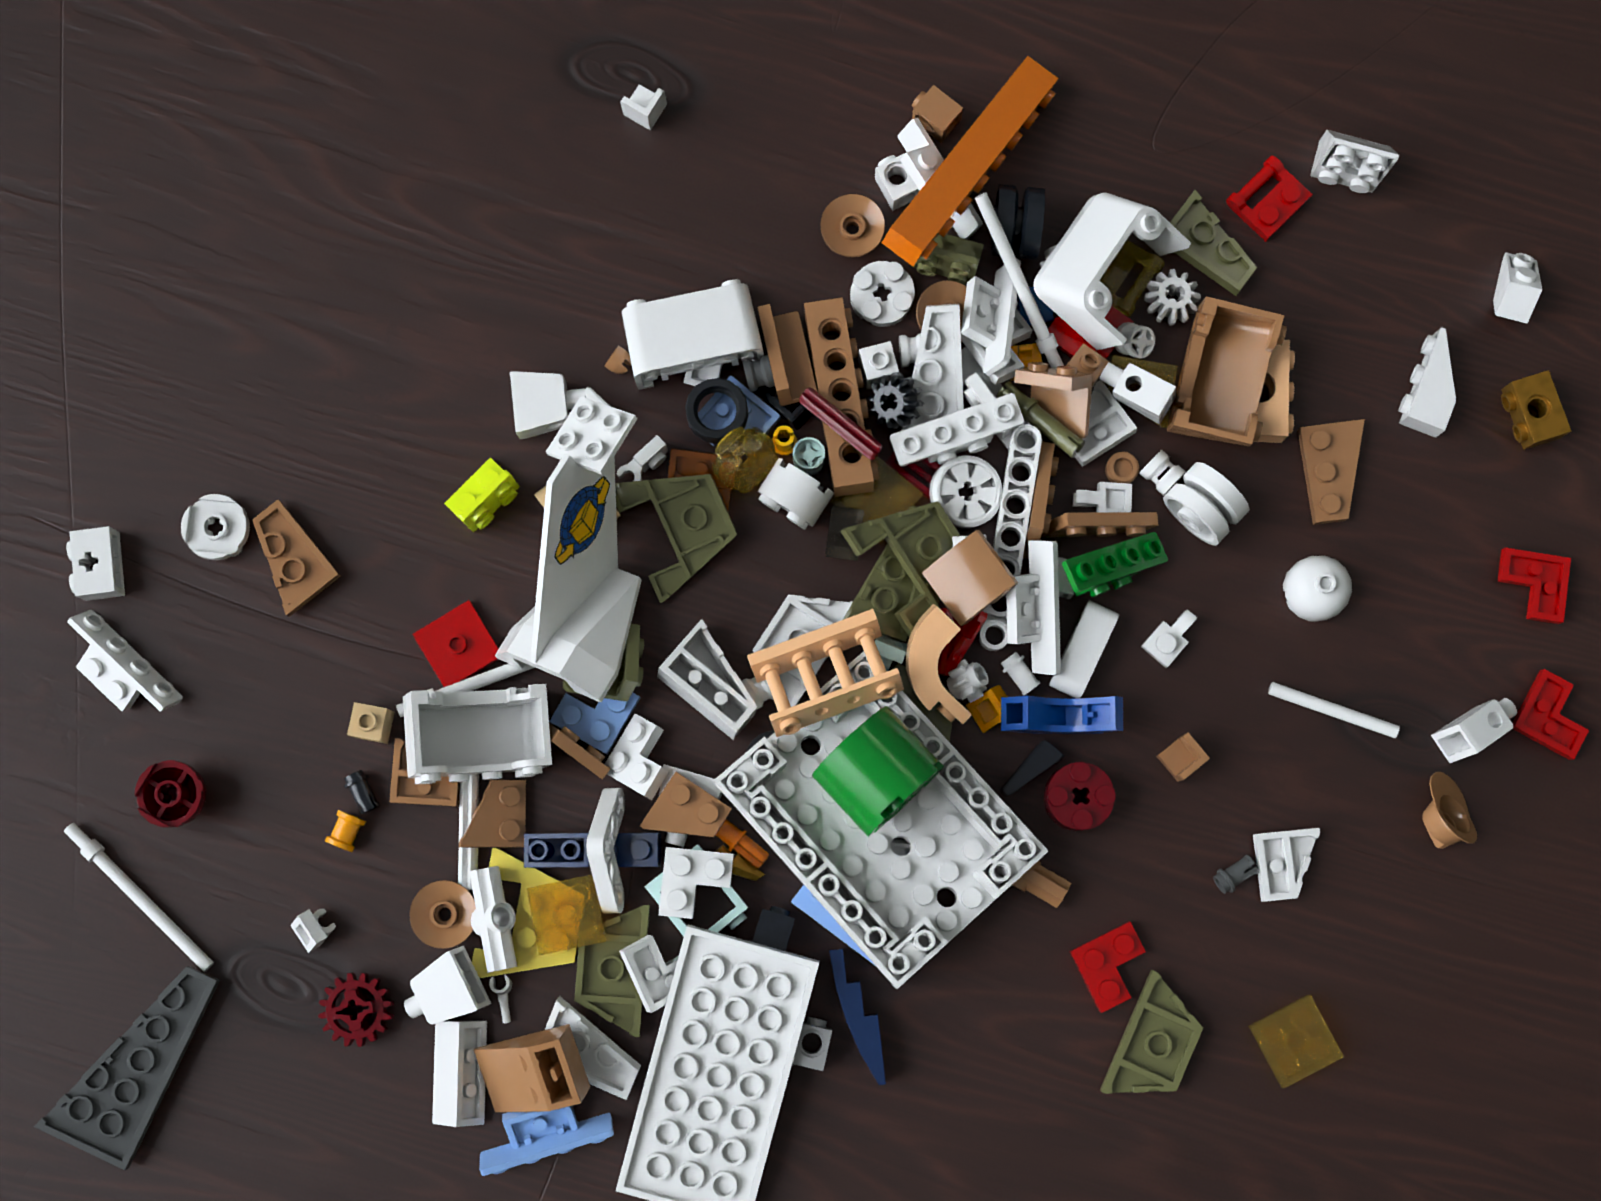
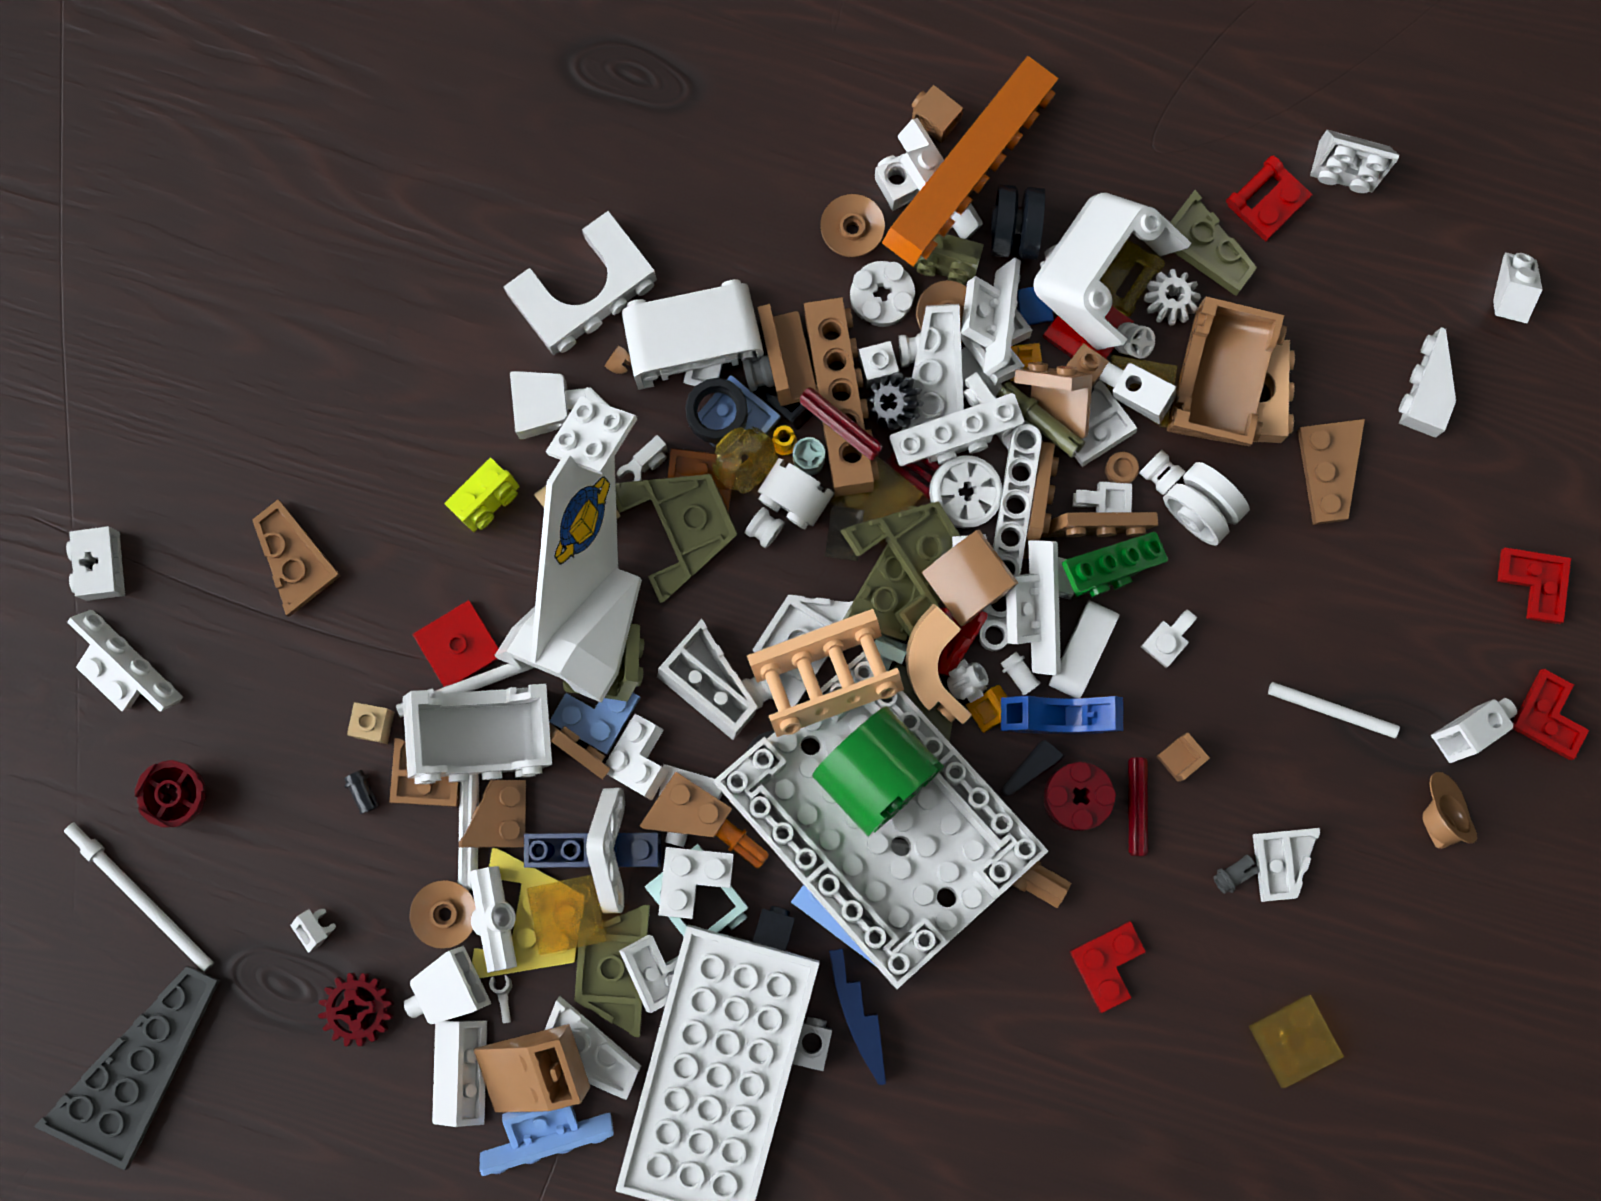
(203, 513): white plate -> none
(345, 831): light orange bush -> none
(562, 323): none -> white arch
(644, 106): white panel -> none
(742, 867): pearl gold bar -> none
(764, 527): none -> white wheel
(1046, 341): white bar -> none
(1138, 806): none -> dark red axle
(1154, 1043): olive wing -> none
(1317, 588): white cylinder -> none
(1541, 393): pearl gold brick -> none

